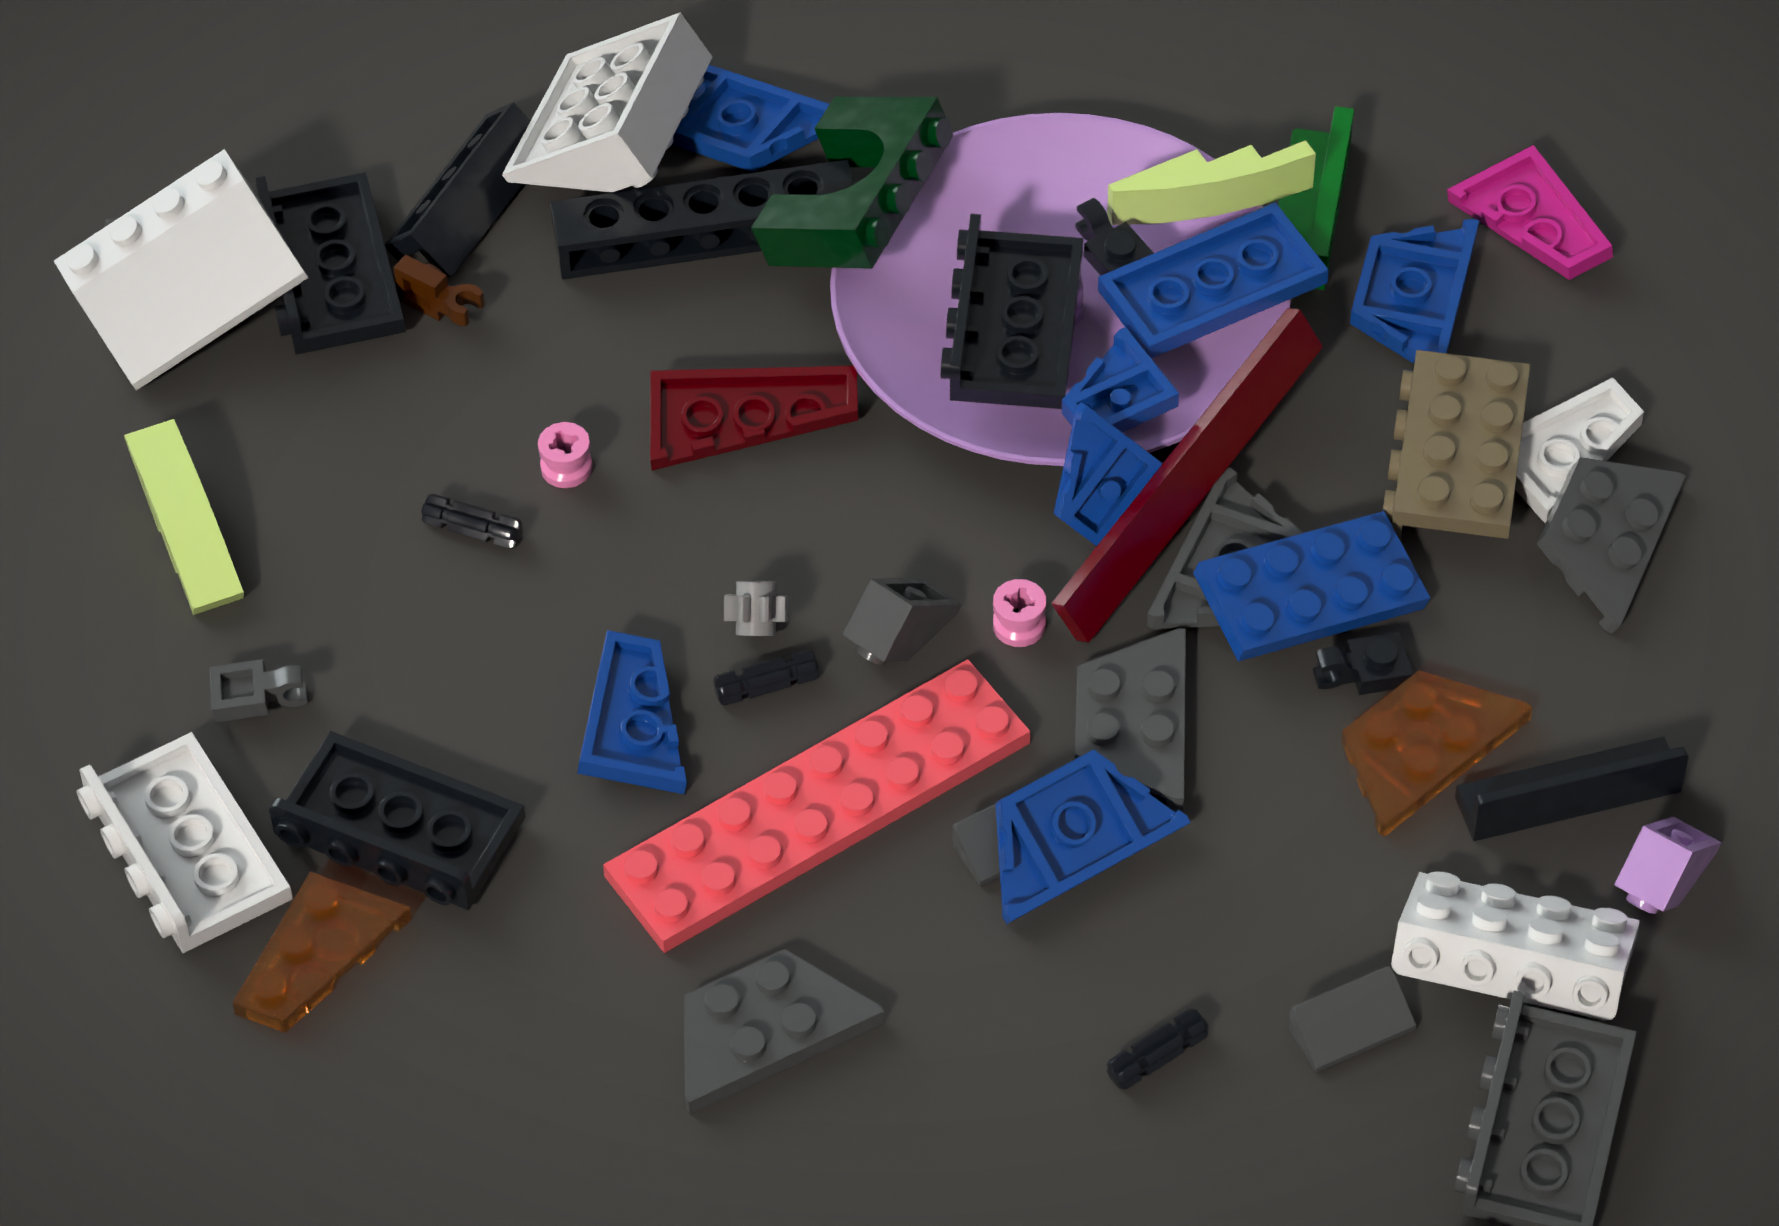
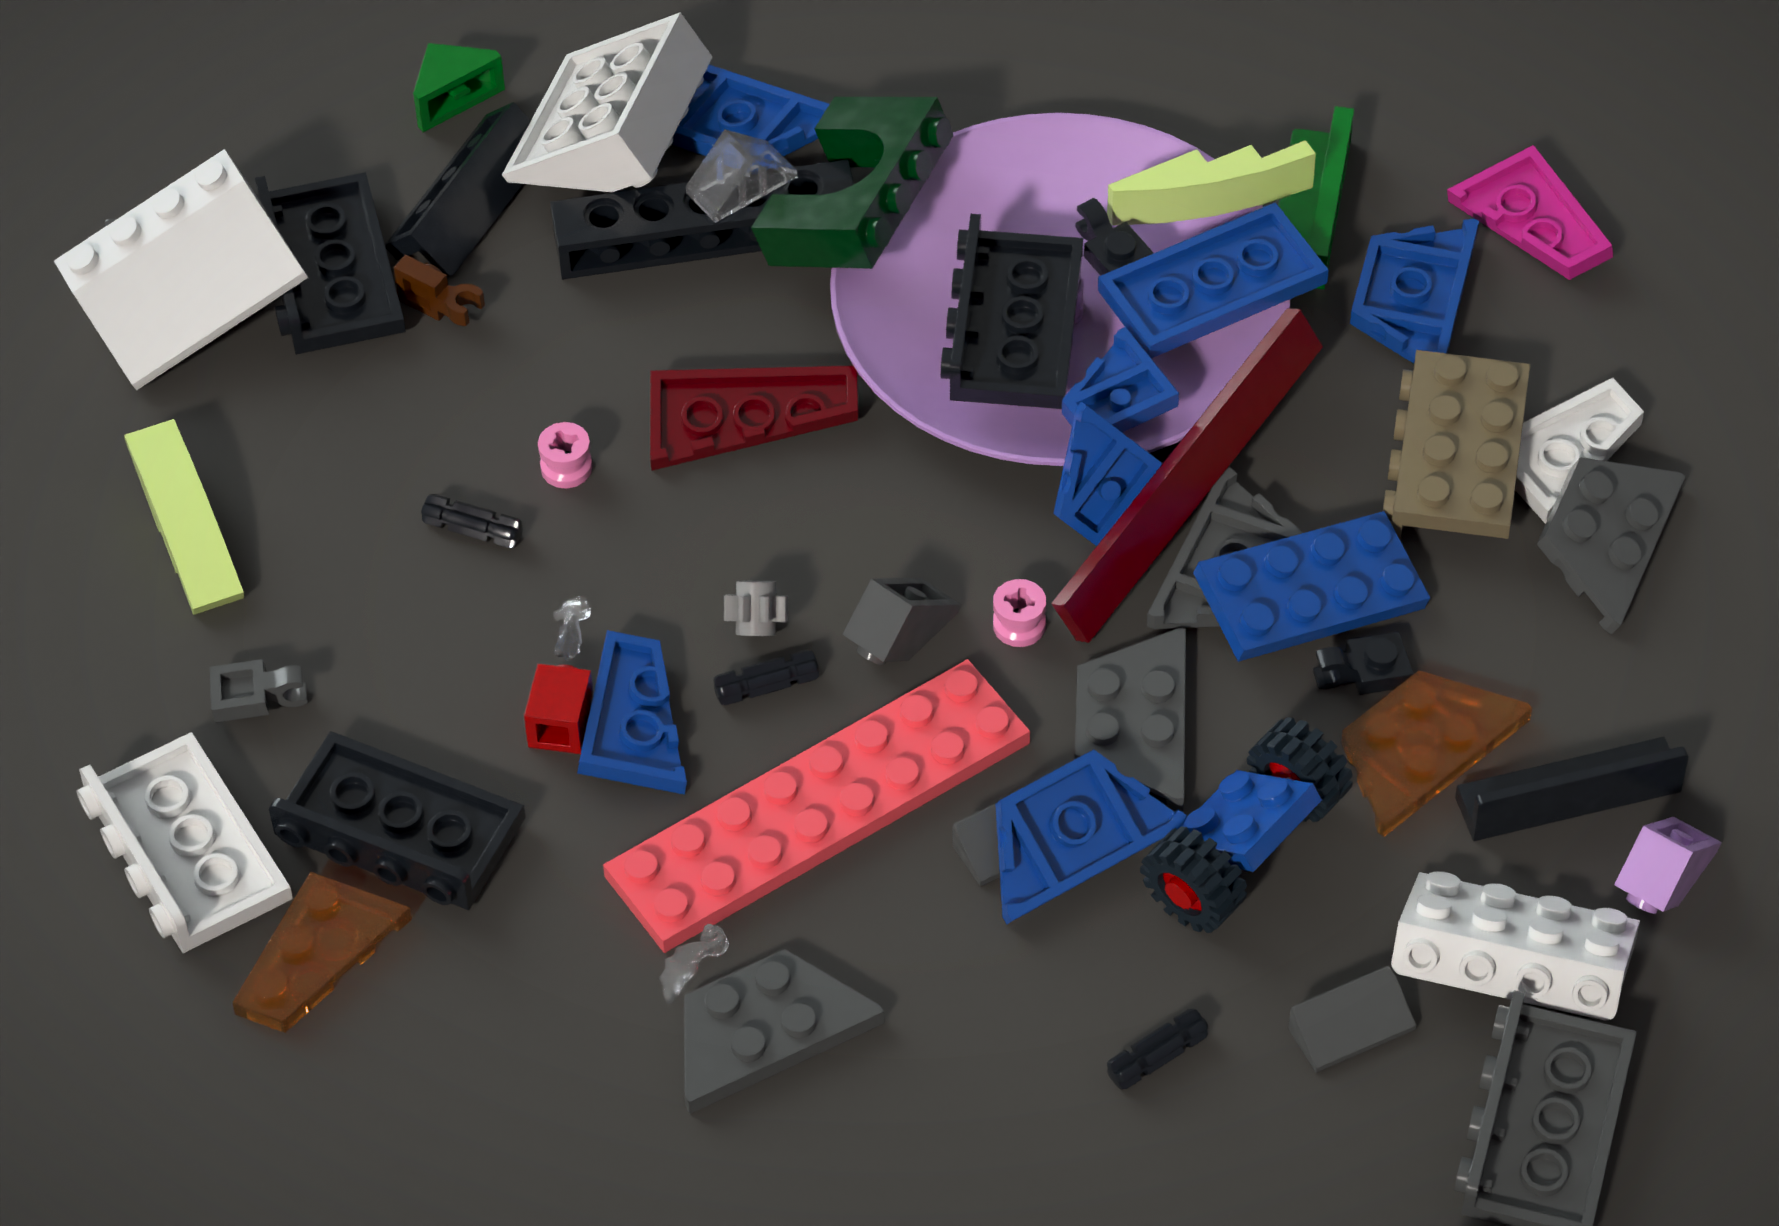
(455, 81): none -> green slope
(558, 708): none -> red brick
(570, 634): none -> clear piece
(686, 960): none -> clear piece
(737, 174): none -> clear slope
(1244, 822): none -> plate

